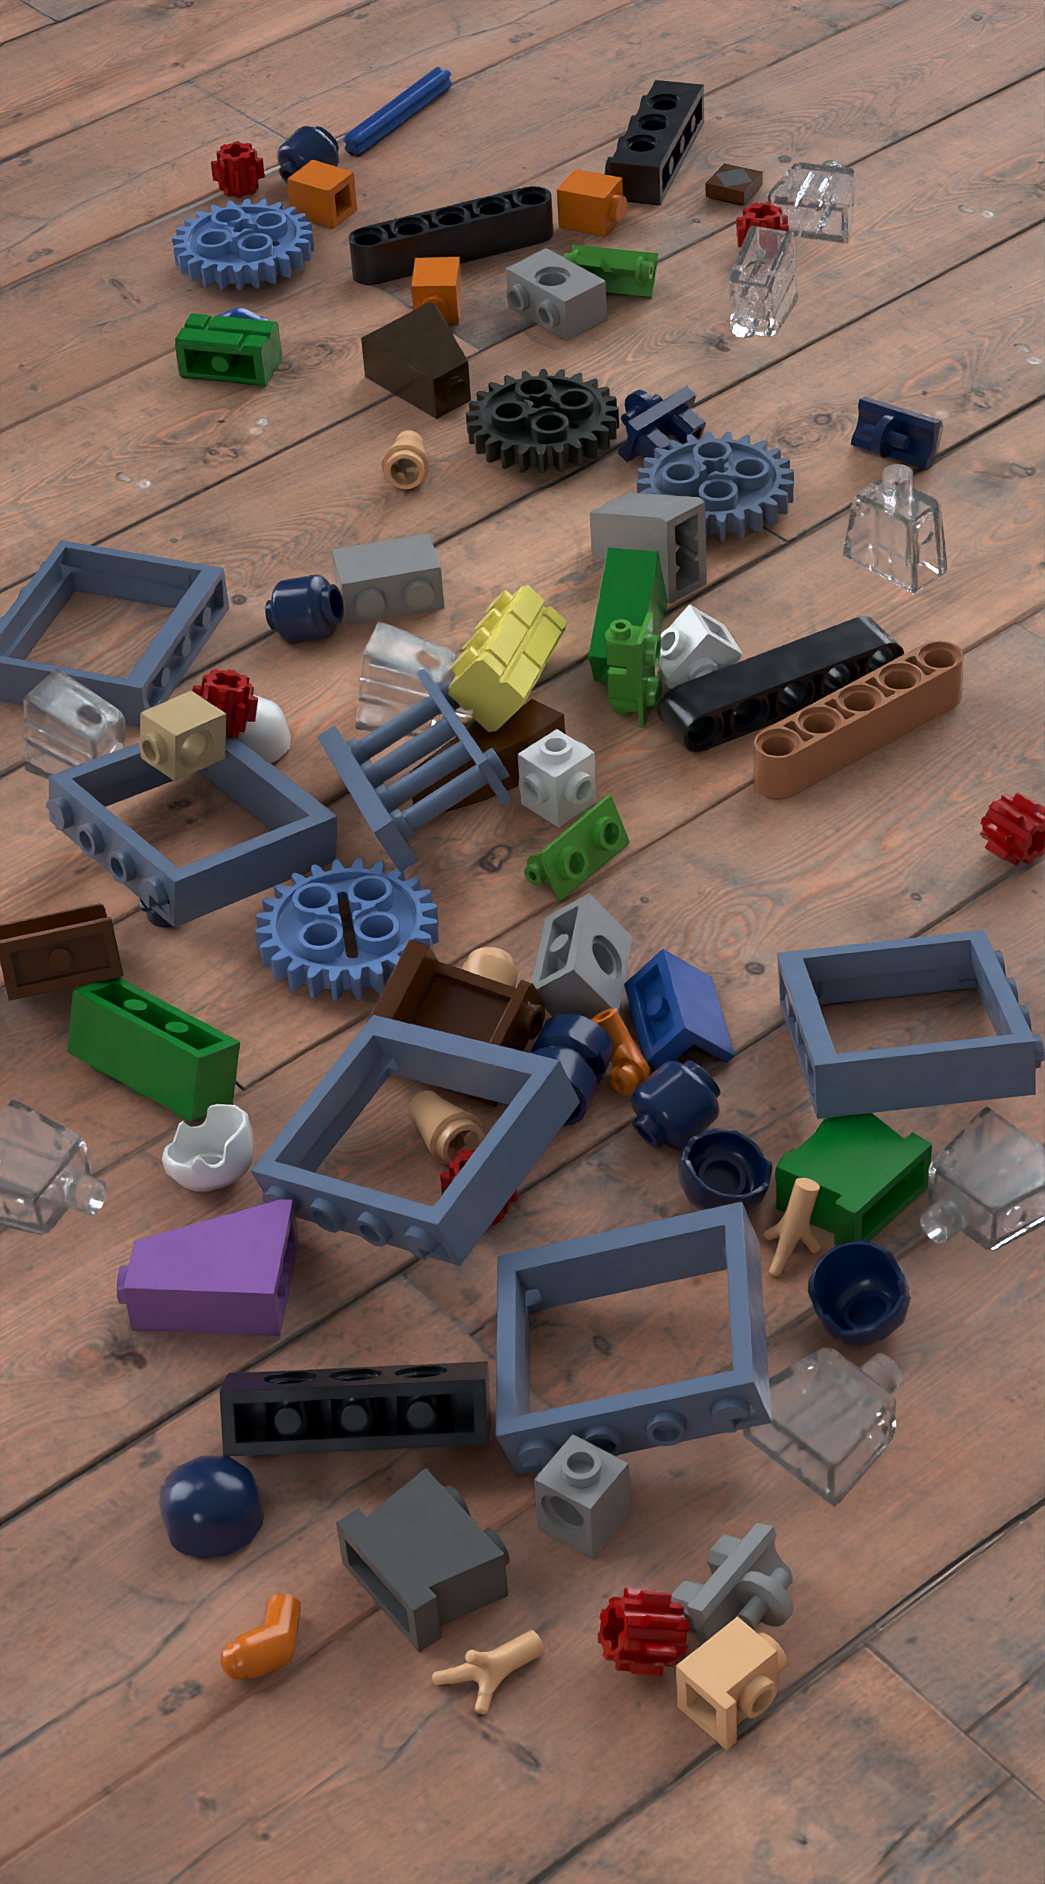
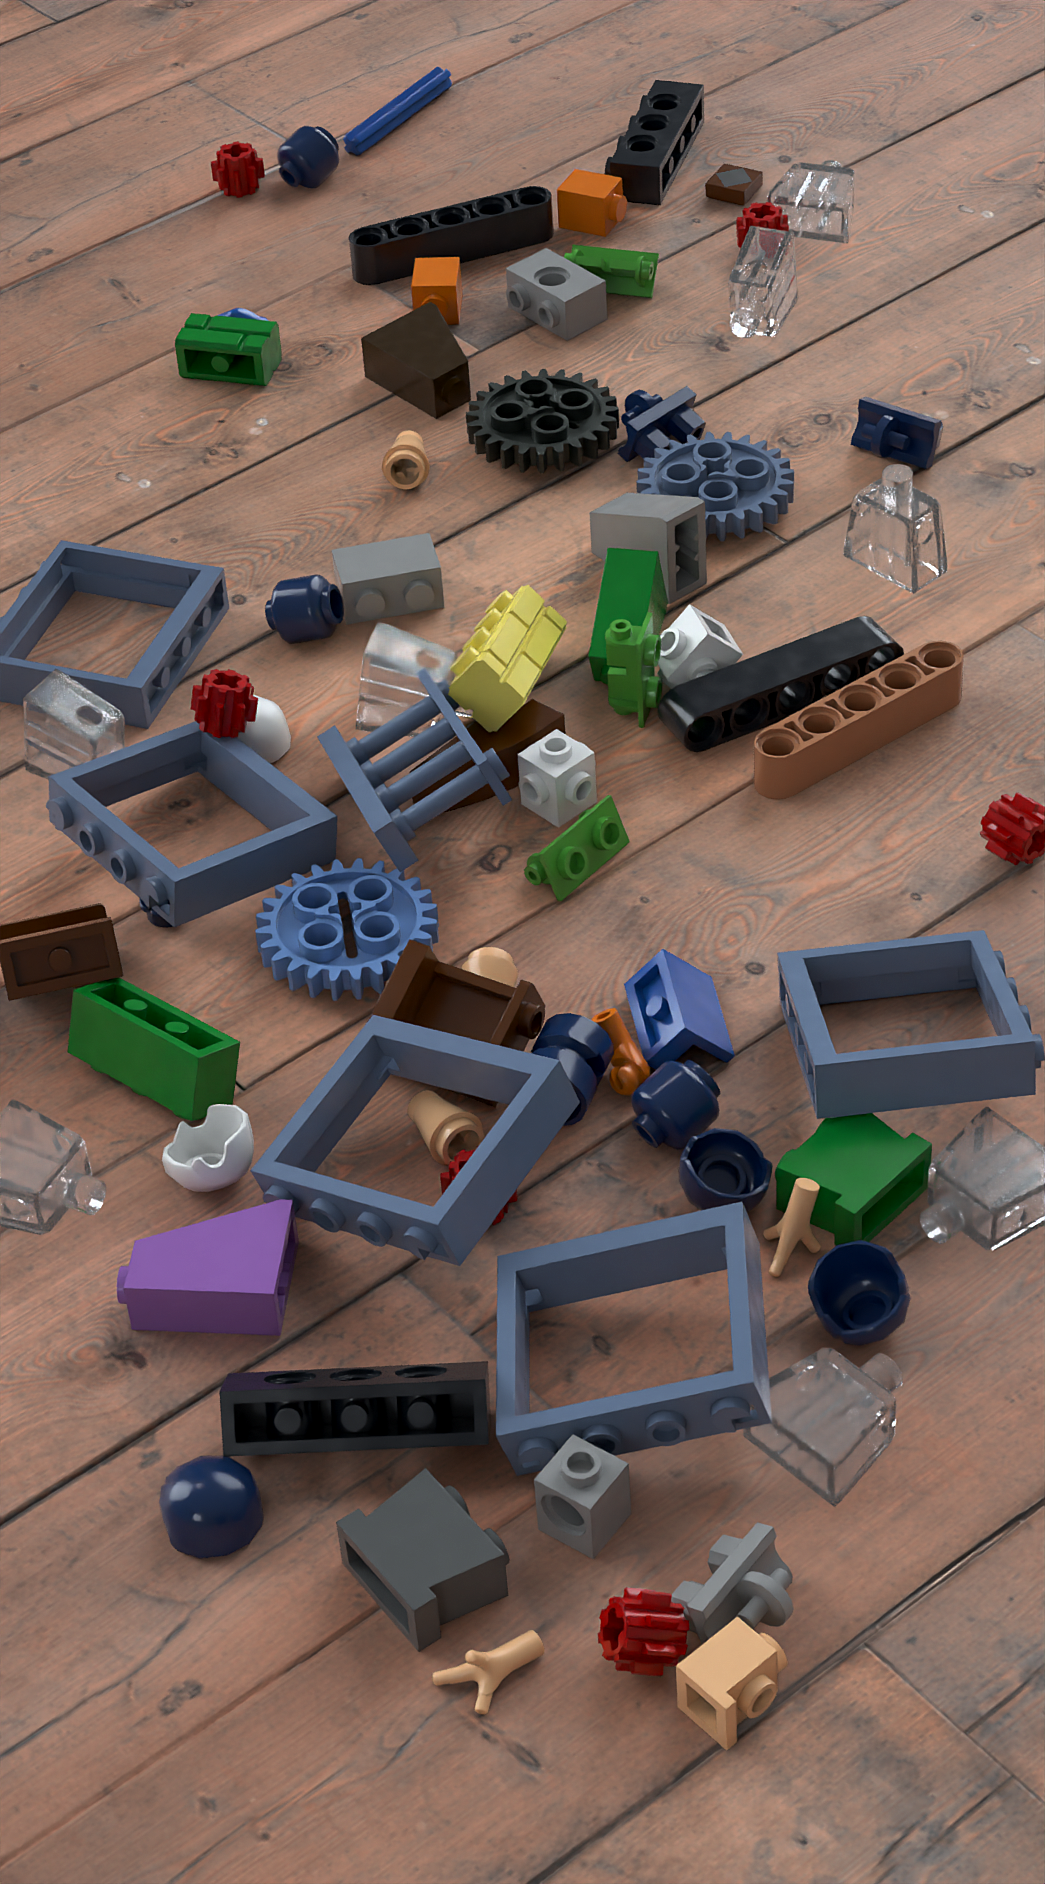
(182, 735): tan brick -> none
(243, 244): medium blue gear -> none
(266, 1646): orange arm -> none
(323, 193): orange brick -> none
(581, 959): light grey brick -> none

